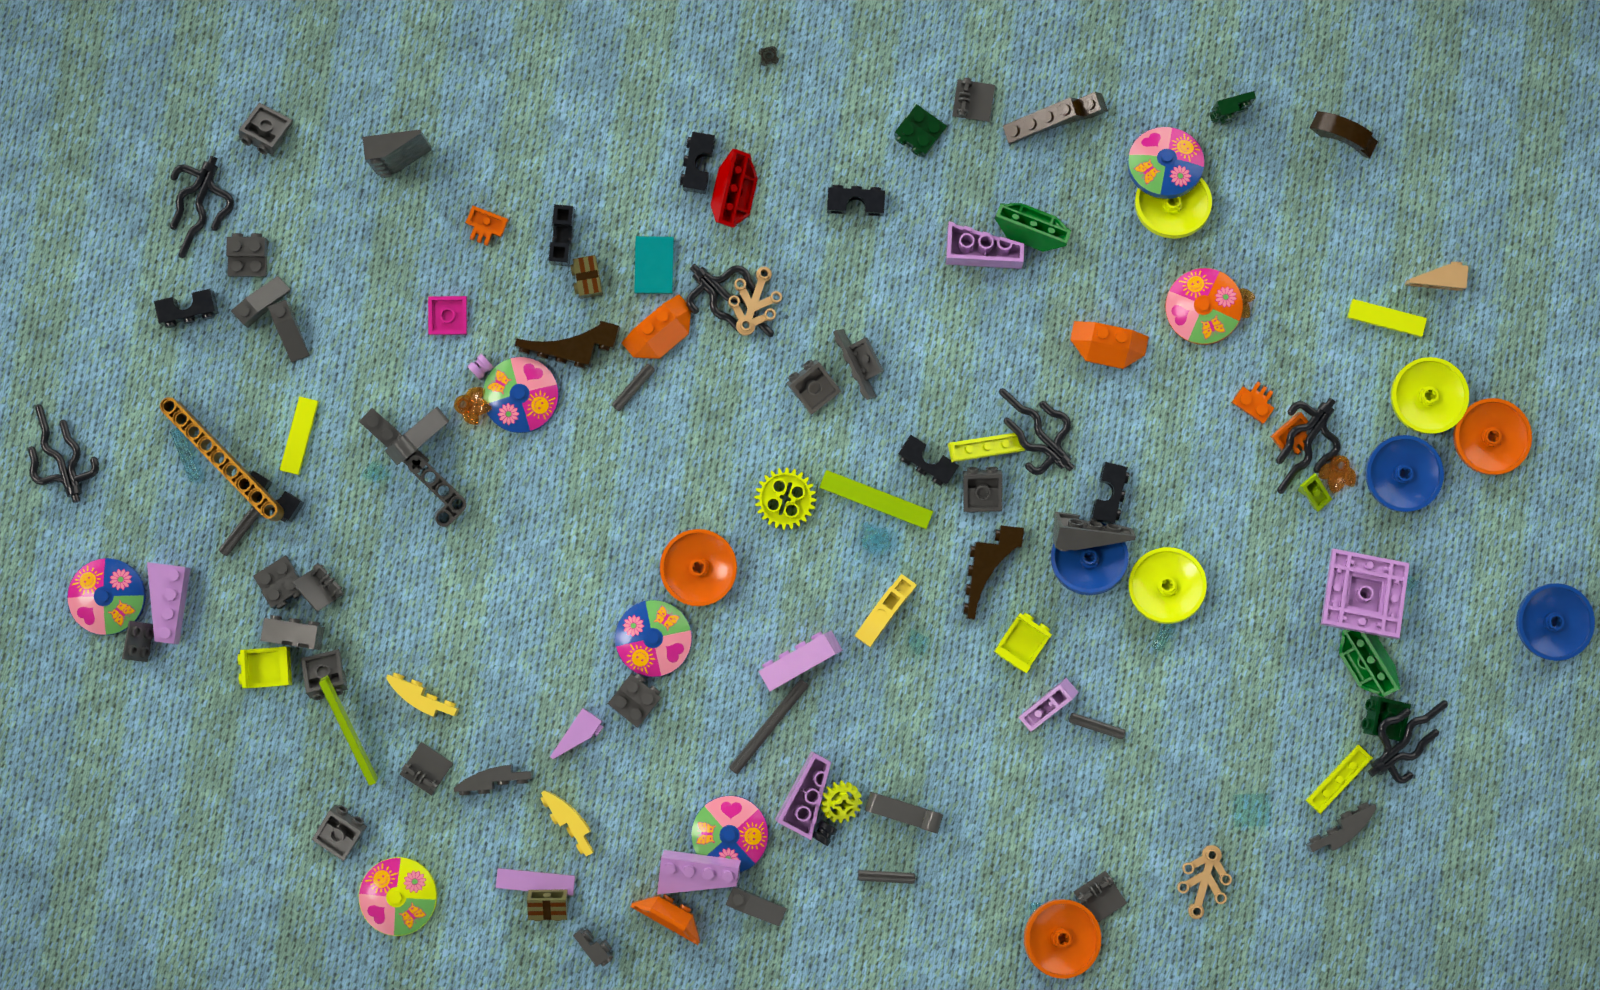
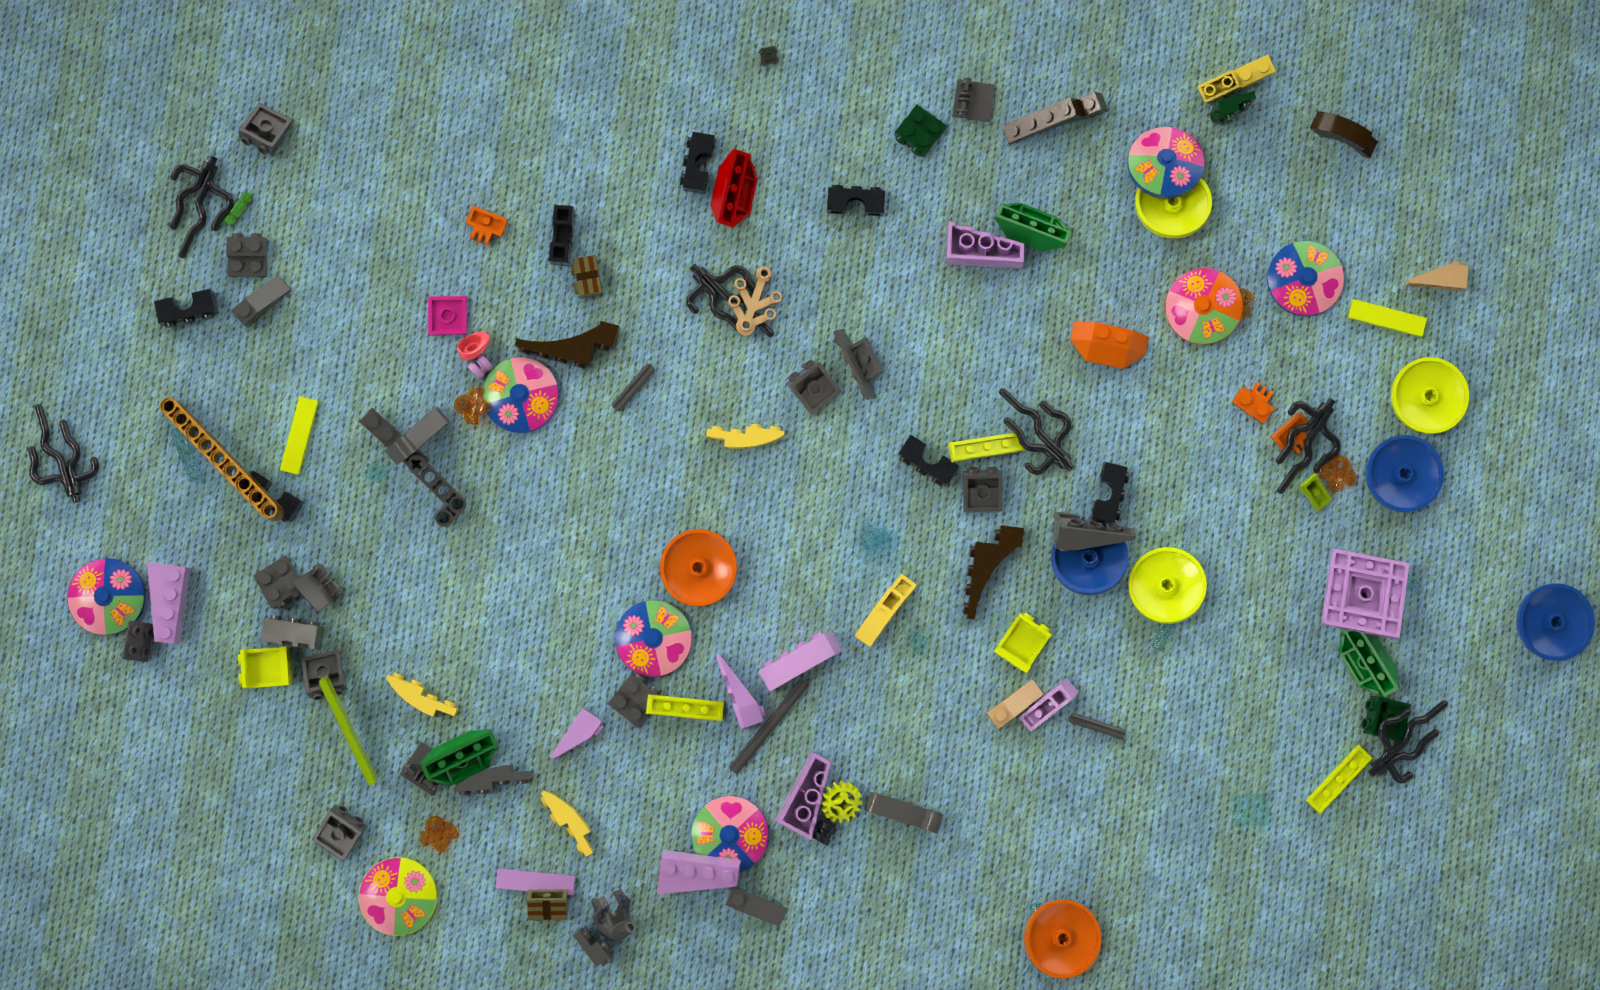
(238, 209): none -> bright green axle
(239, 531): dark grey axle -> none
(288, 330): dark grey slope -> none
(394, 151): dark grey slope -> none
(438, 837): none -> clear orange plate
(460, 757): none -> green wedge
(473, 345): none -> coral hat
(614, 925): none -> dark grey piece
(654, 265): teal tile -> none
(660, 330): orange wedge -> none
(670, 915): orange wedge -> none
(685, 707): none -> neon yellow tile
(744, 704): none -> lavender wedge
(754, 436): none -> light yellow slope
(802, 503): neon yellow gear -> none
(876, 499): lime tile -> none
(883, 876): dark grey axle -> none
(1014, 704): none -> tan slope
(1100, 896): dark grey hinge -> none
(1205, 879): tan plant -> none
(1236, 79): none -> light yellow slope
(1305, 278): none -> dish
(1349, 826): dark grey slope -> none
(1493, 436): orange dish -> none

